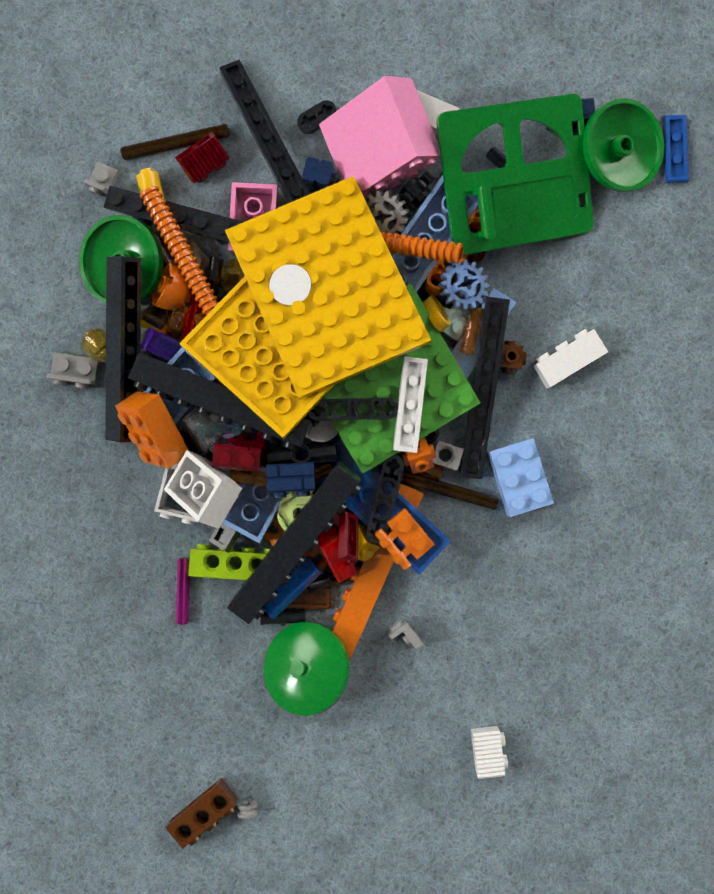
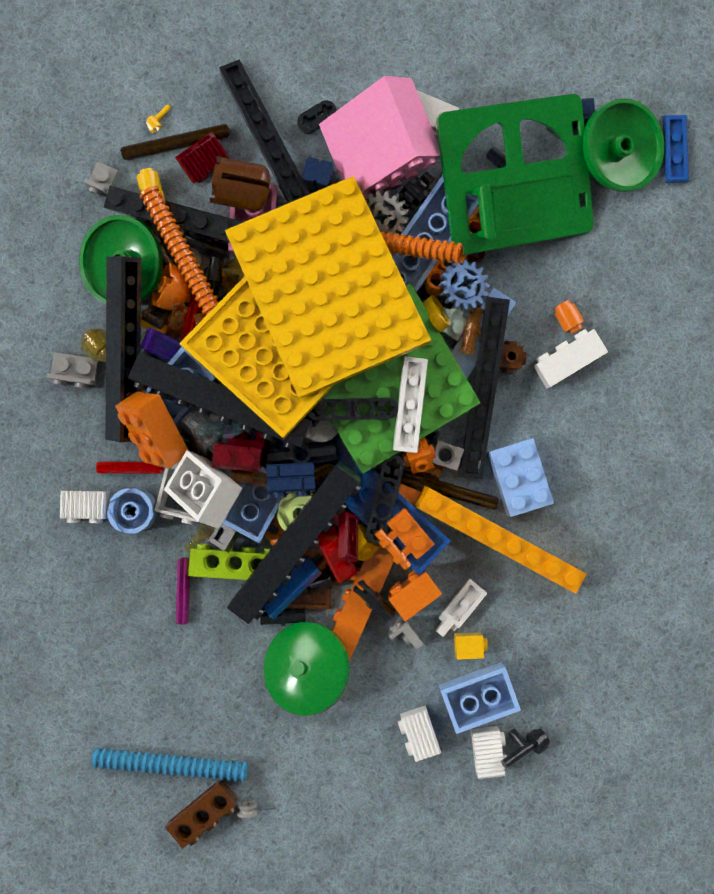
(84, 505): none -> white brick
(122, 503): none -> light blue brick
(127, 468): none -> red axle
(152, 121): none -> yellow hand
(168, 764): none -> dark azure piece
(197, 538): none -> clear yellow hand
(205, 246): none -> black pin
(240, 184): none -> reddish brown cylinder
(290, 284): white sticker -> none
(373, 600): none -> black pin
(413, 594): none -> orange brick
(420, 734): none -> white brick
(460, 607): none -> white hinge
(470, 645): none -> yellow brick
(479, 697): none -> light blue brick
(500, 539): none -> light orange brick
(536, 741): none -> black piece
(569, 317): none -> orange brick

